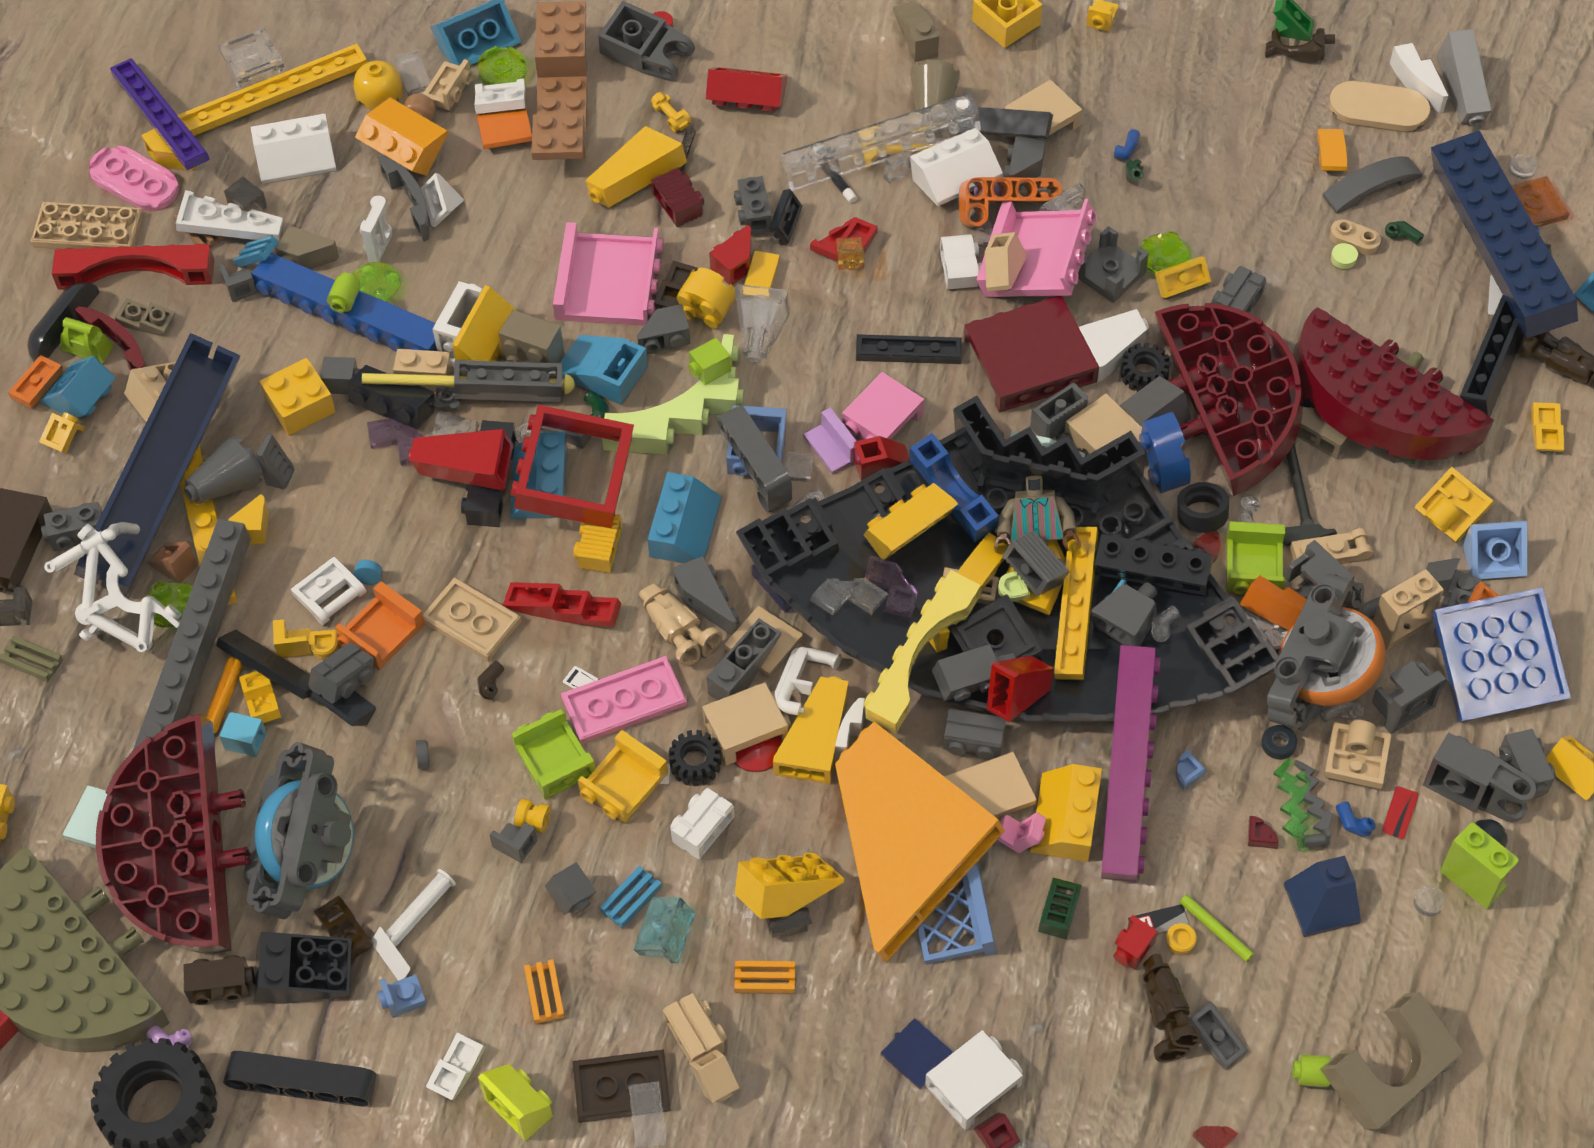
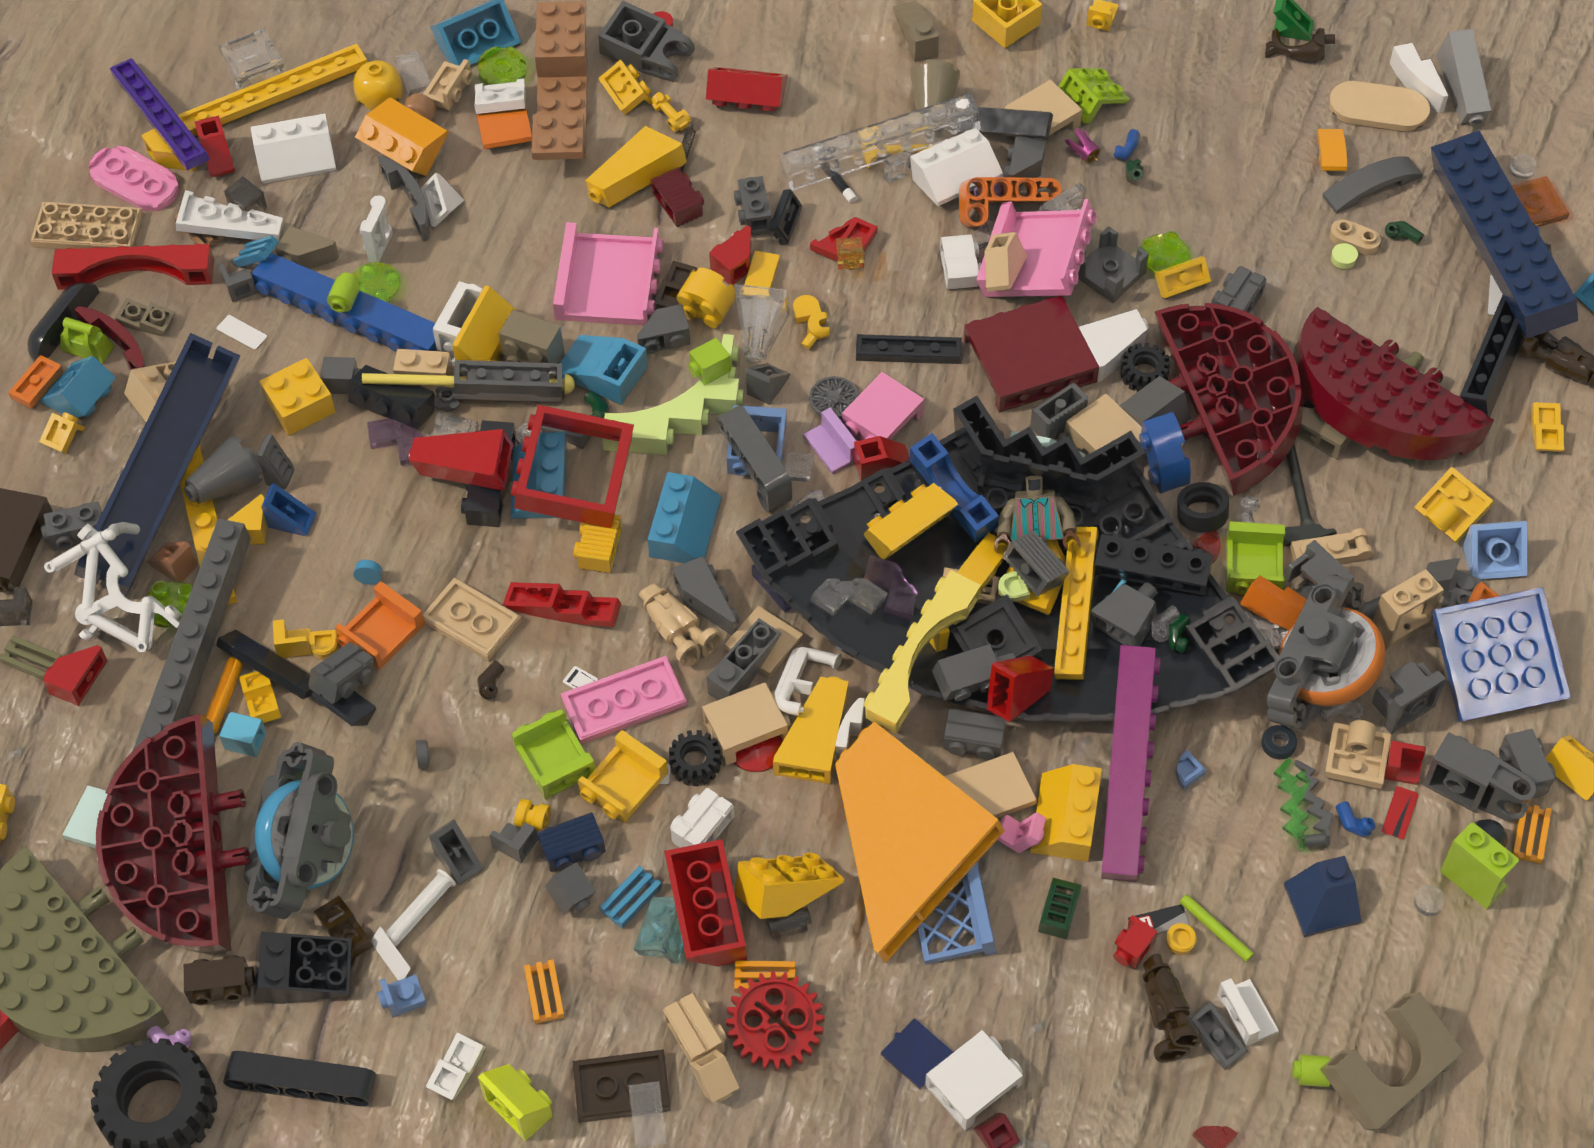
(75, 674): none -> red slope
(215, 144): none -> red slope
(241, 332): none -> white sticker
(286, 512): none -> blue slope
(322, 585): white plate -> none
(454, 852): none -> dark grey slope
(571, 842): none -> dark blue brick
(624, 87): none -> yellow bracket
(706, 904): none -> red slope
(756, 1039): none -> red gear
(765, 382): none -> dark grey slope
(804, 307): none -> yellow tile
(815, 330): none -> yellow piece
(833, 393): none -> dark grey wheel
(1085, 148): none -> flat silver piece
(1091, 89): none -> lime bracket
(1176, 630): none -> dark green arm
(1246, 1011): none -> white panel
(1261, 834): dark red tile -> none
(1404, 762): none -> red panel
(1535, 811): none -> light orange tile

